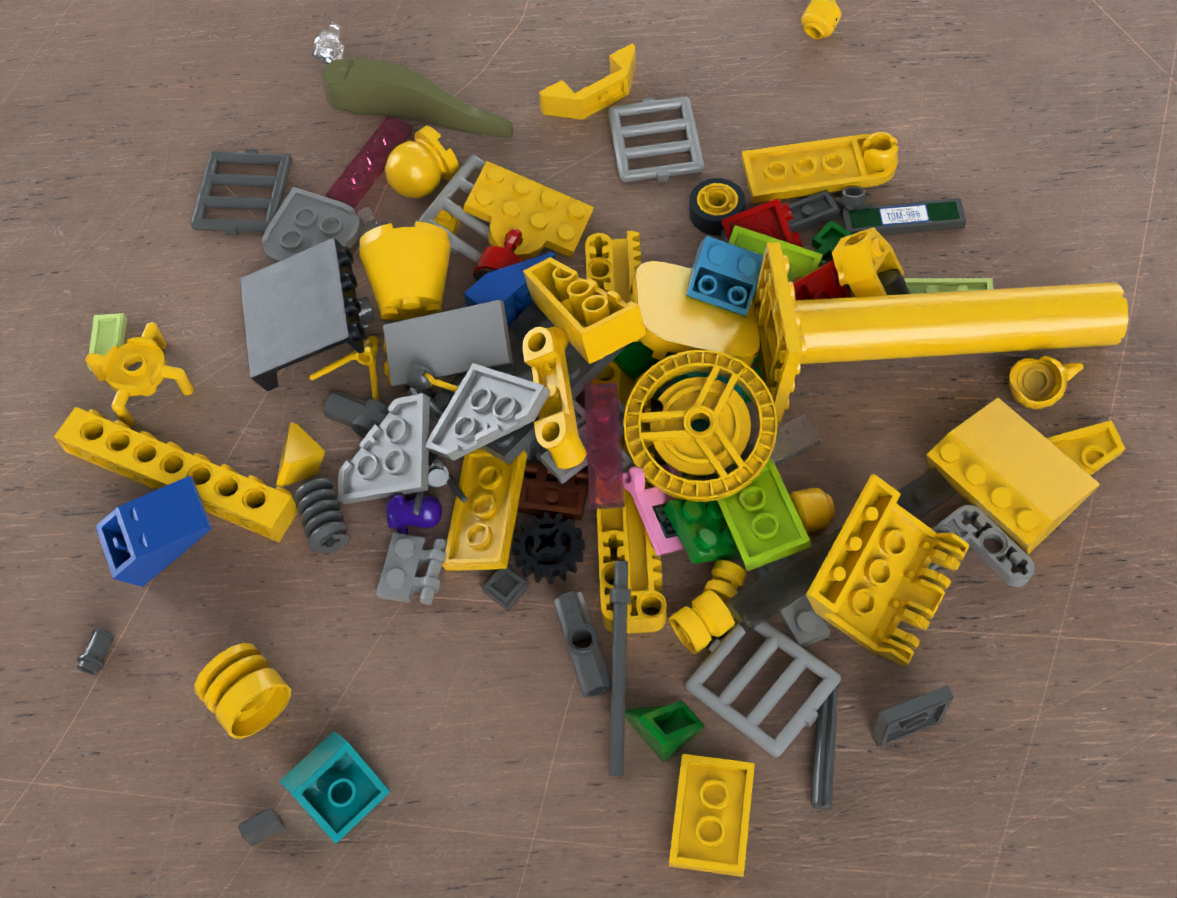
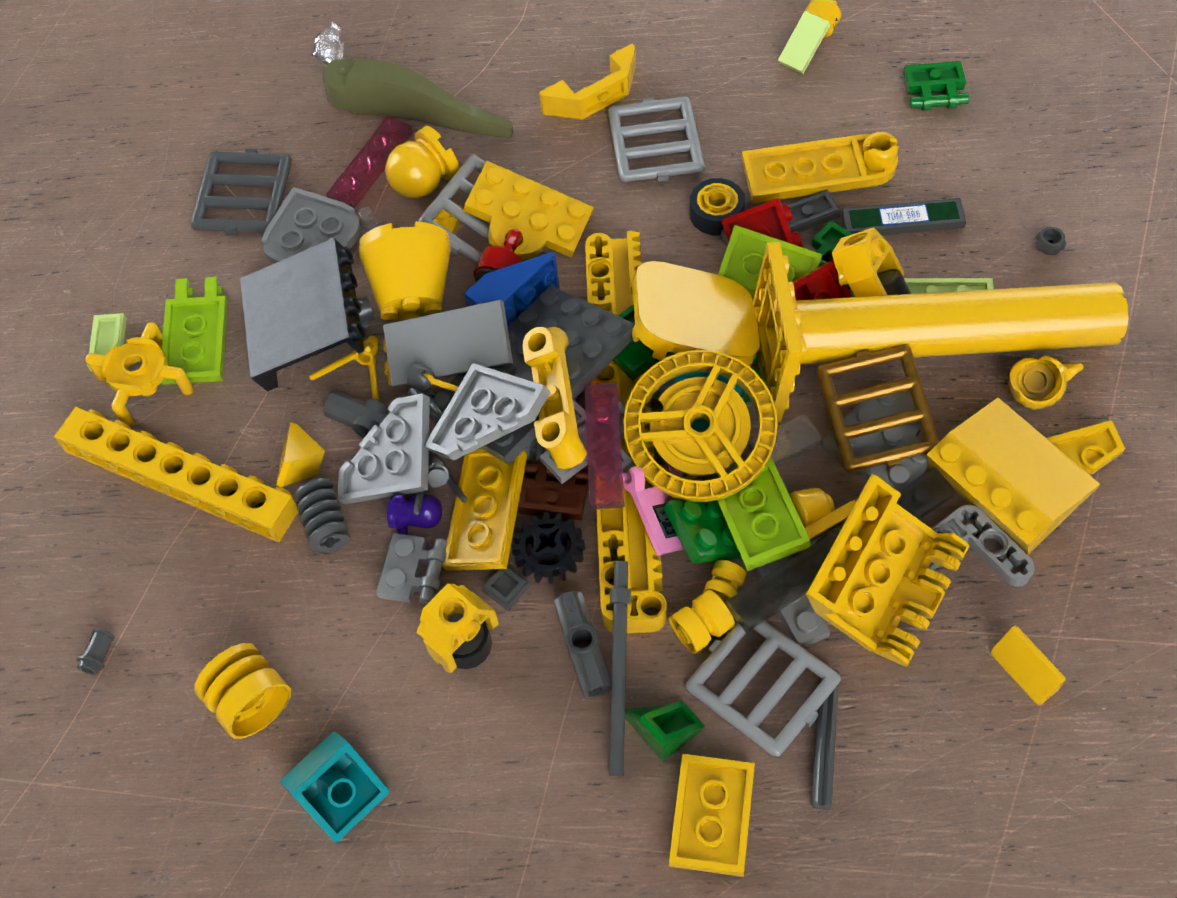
(153, 531): blue slope -> none
(196, 331): none -> lime tile
(261, 826): dark grey tile -> none
(457, 628): none -> yellow piece
(590, 317): yellow wedge -> none
(724, 275): dark azure slope -> none
(804, 42): none -> yellowish green tile
(828, 523): none -> yellow tile
(843, 433): none -> pearl gold bar
(853, 198): dark grey plate -> none
(897, 475): none -> light grey plate
(912, 716): dark grey plate -> none
(936, 78): none -> green plate
(1028, 666): none -> yellow slope
(1050, 240): none -> dark grey plate

